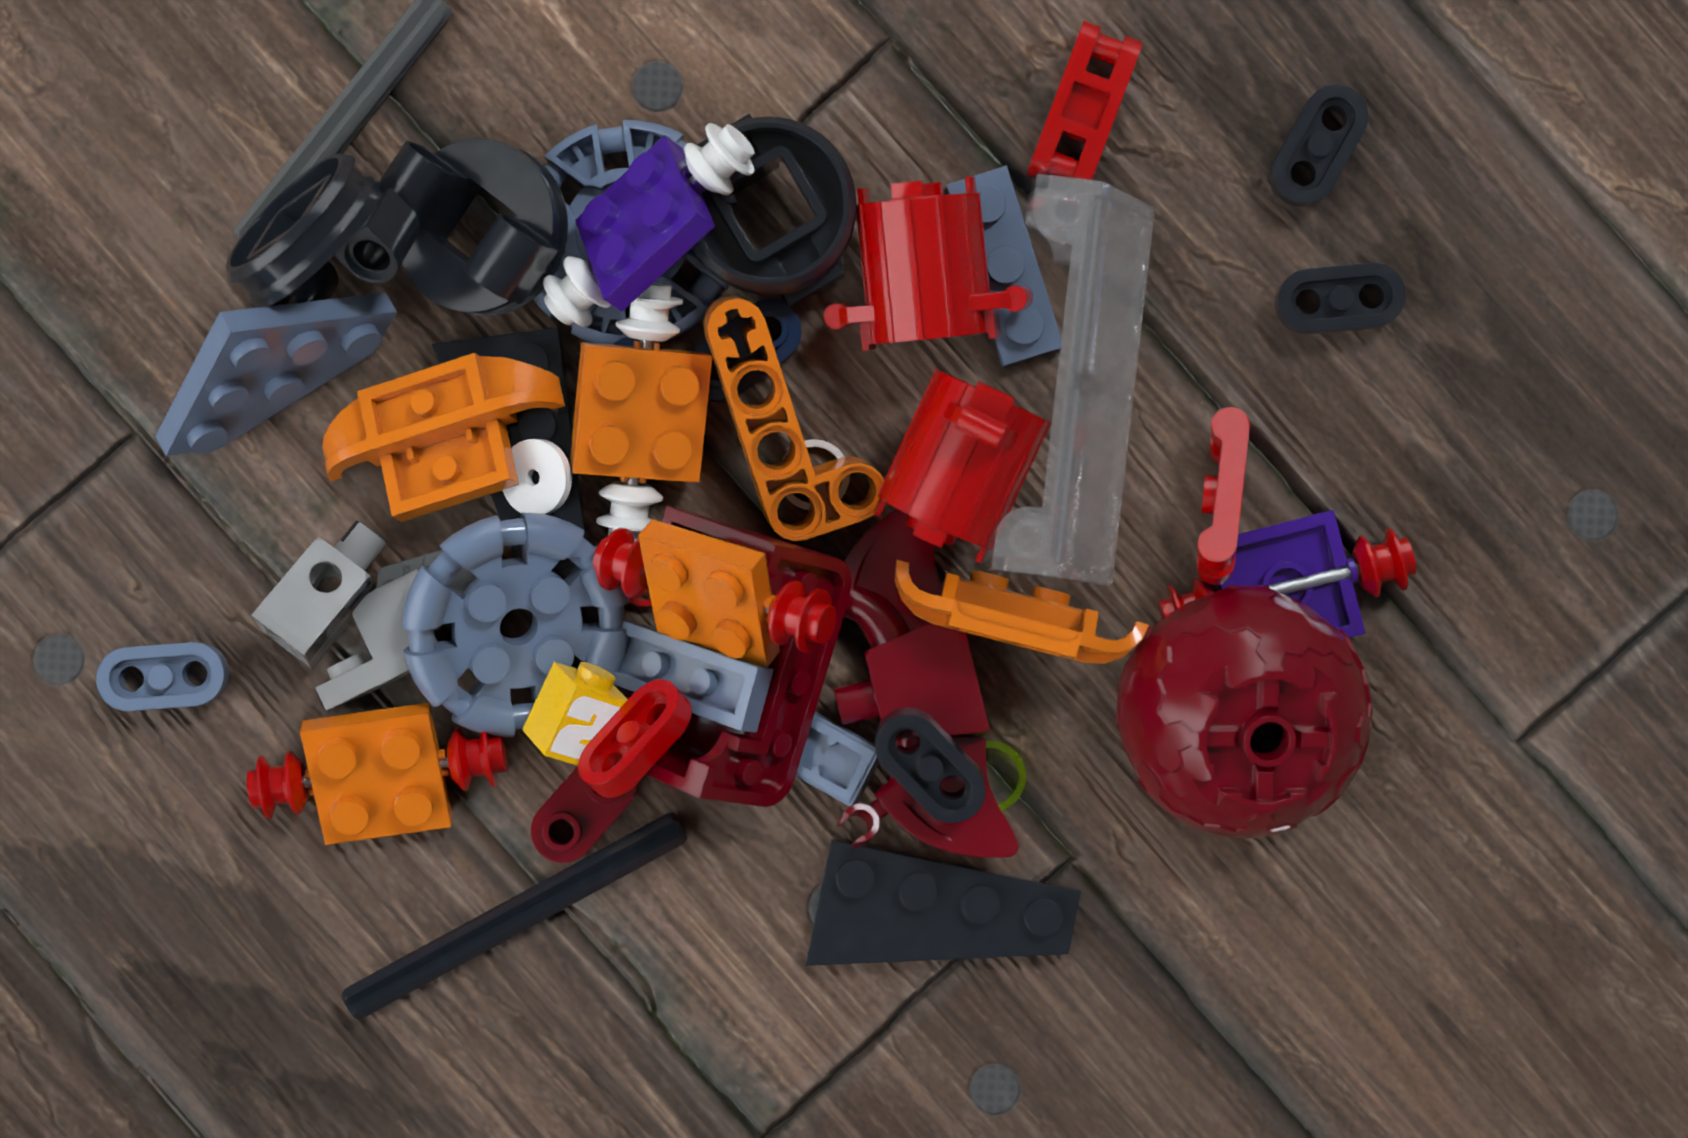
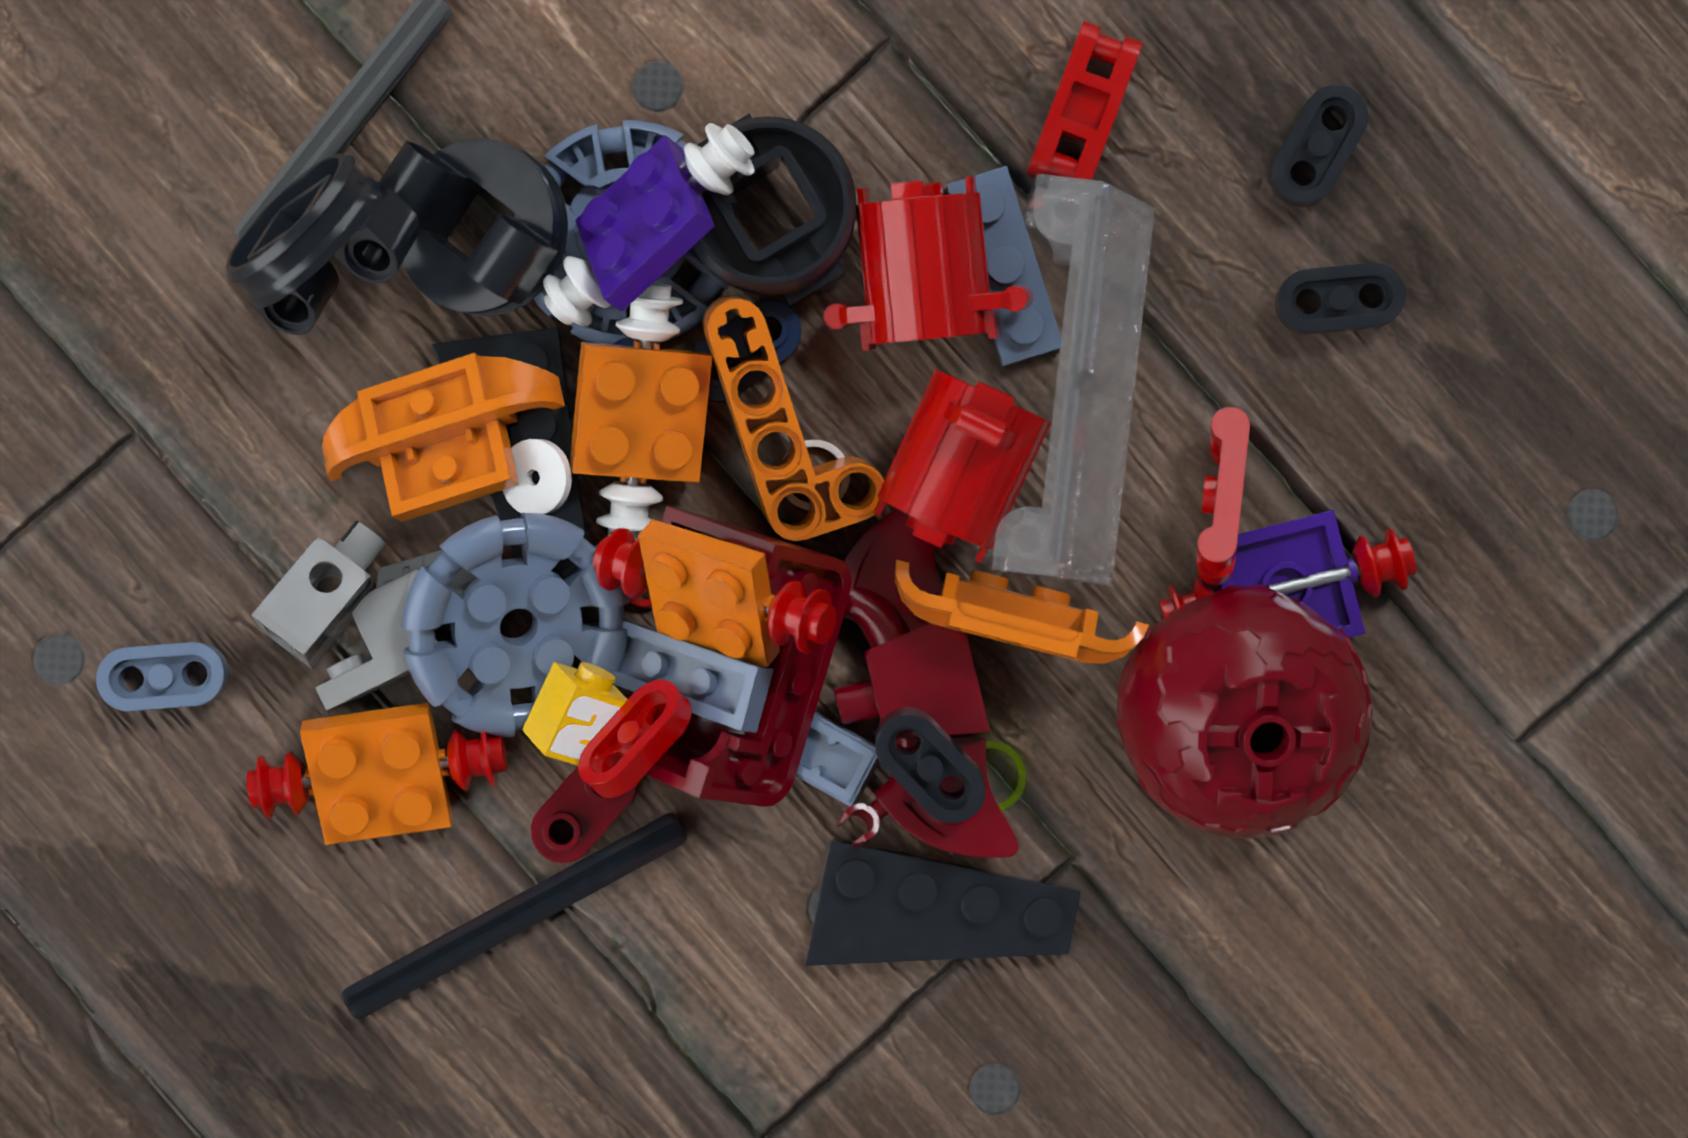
(266, 361): sand blue plate -> none

